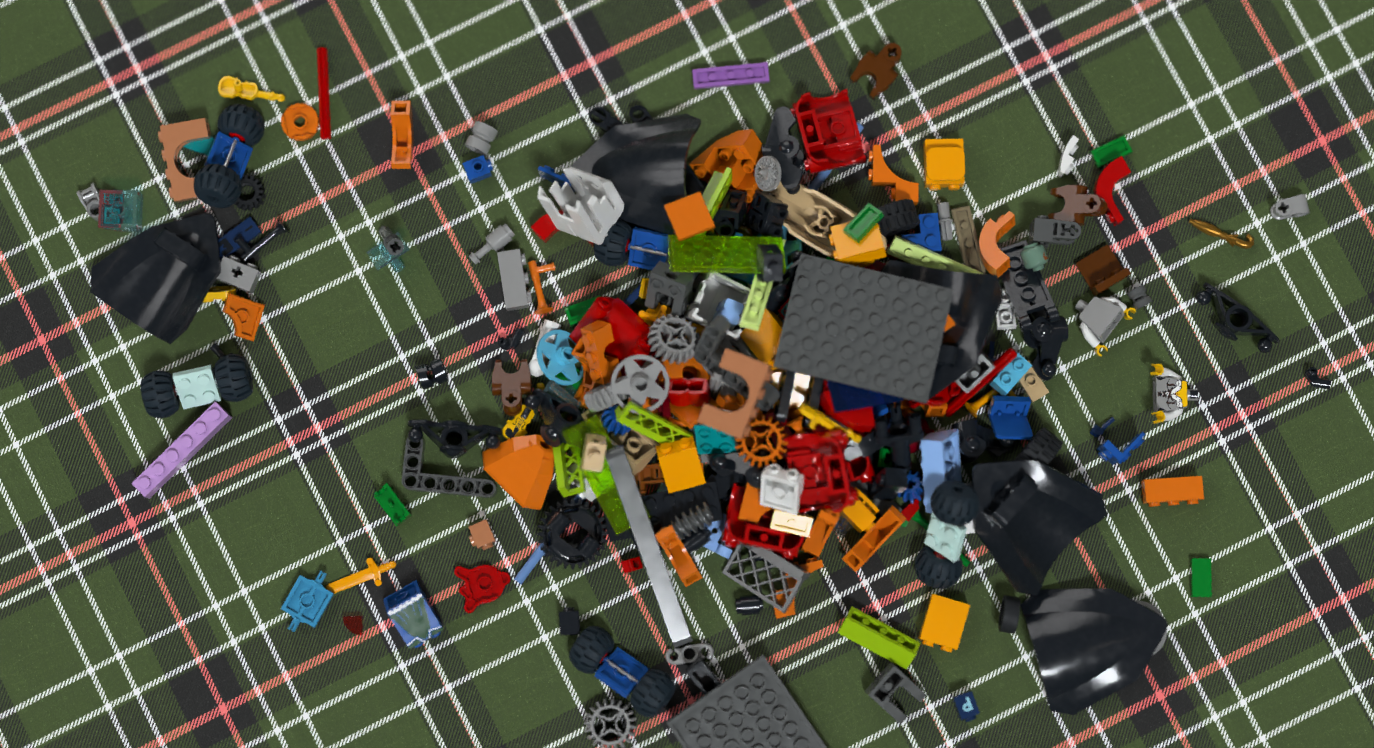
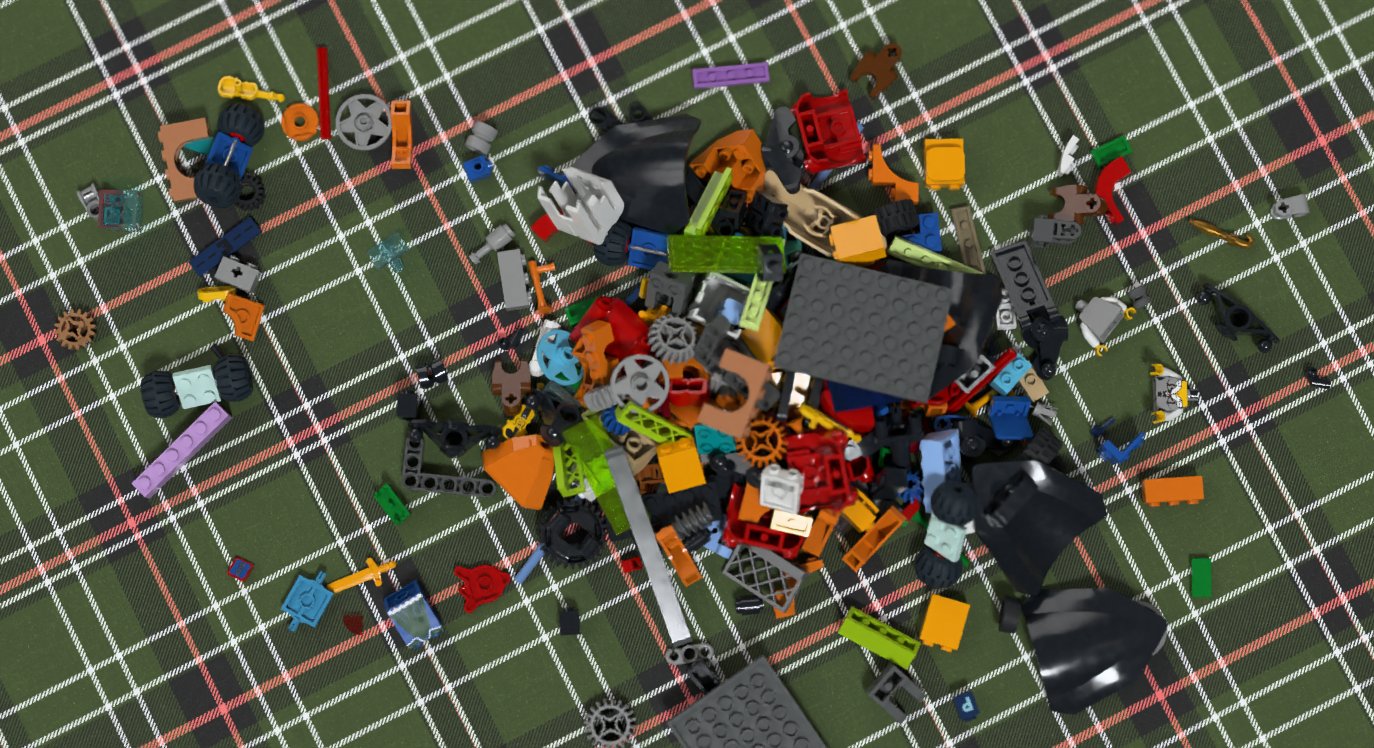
(68, 333): none -> medium nougat gear
(161, 275): black windscreen -> none
(240, 569): none -> slope
(252, 251): black piece -> none
(364, 122): none -> light grey wheel
(391, 241): dark grey pin -> none
(408, 405): none -> black brick
(482, 535): nougat brick -> none
(593, 453): tan torso -> none
(621, 671): black plate -> none
(689, 216): orange tile -> none
(767, 173): light grey wheel -> none
(863, 222): green tile -> none
(945, 221): light grey axle -> none
(946, 420): none -> blue panel
(991, 256): orange arch -> none
(1034, 256): sand green head -> none
(1041, 409): none -> light grey piece
(1101, 270): reddish brown bracket -> none

